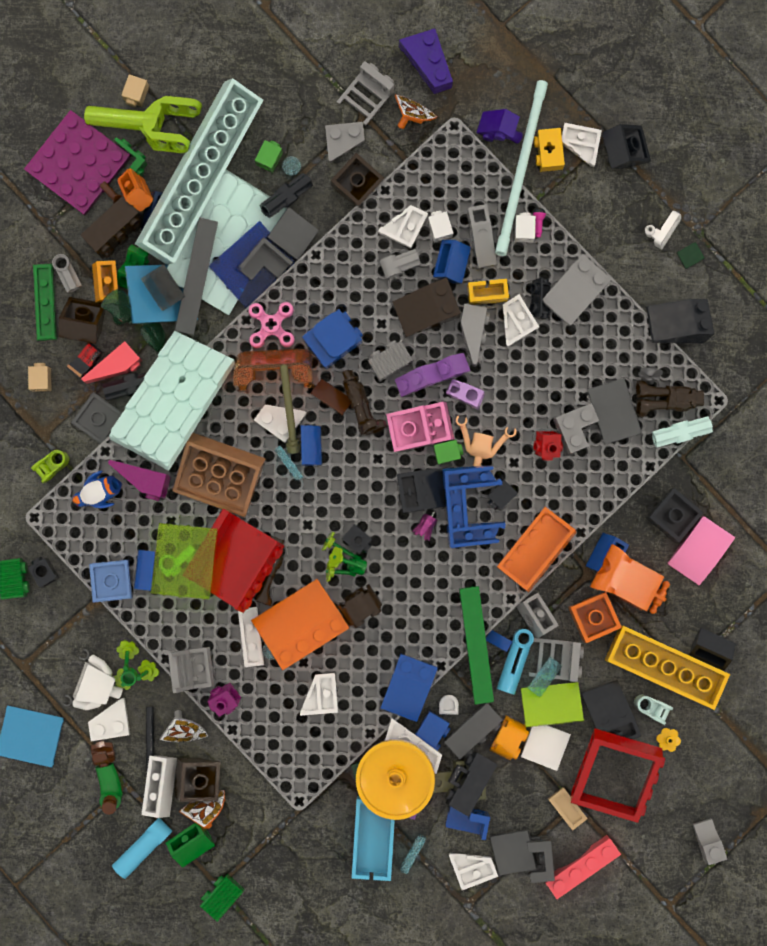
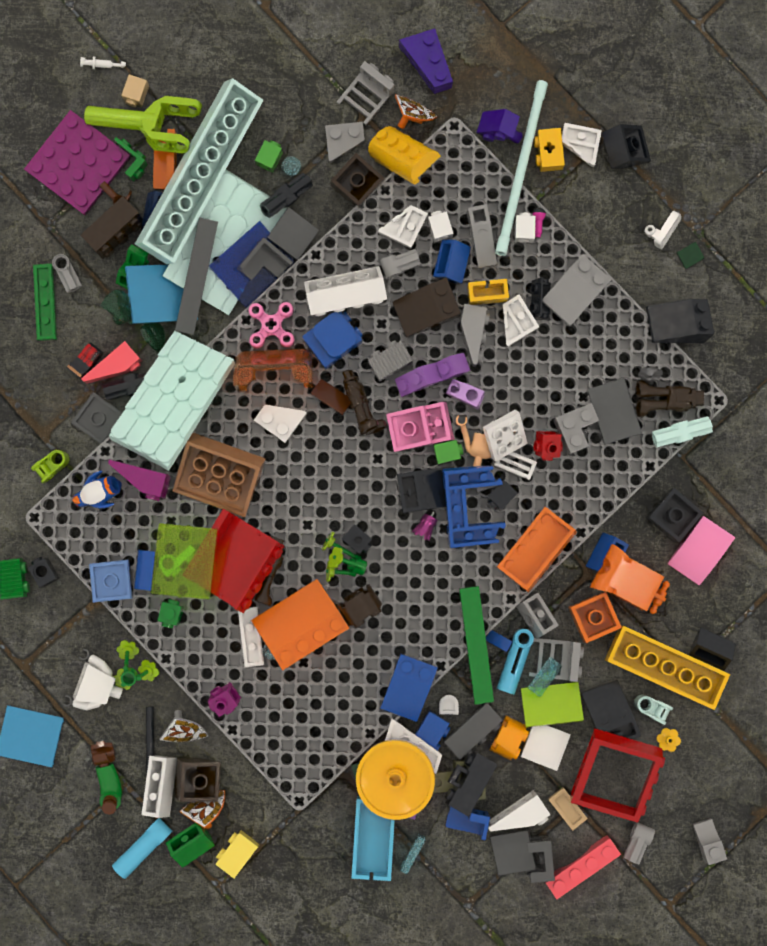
(39, 378): tan brick -> none
(81, 320): dark brown slope -> none
(100, 63): none -> white piece
(104, 279): light orange brick -> none
(111, 722): white wing -> none
(135, 190): orange brick -> none
(162, 287): clear smoke brick -> none
(163, 166): none -> orange panel
(170, 613): none -> green brick
(191, 669): light grey plate -> none
(221, 897): green brick -> none
(236, 854): none -> light yellow brick
(288, 463): clear light blue tile -> none
(293, 444): olive piece -> none
(311, 445): blue brick -> none
(321, 696): white wing -> none
(345, 291): none -> white brick
(401, 154): none -> yellow container
(472, 869): white wing -> none
(500, 433): none -> white plate
(516, 472): none -> white tile
(523, 813): none -> white slope
(640, 837): none -> light grey piece

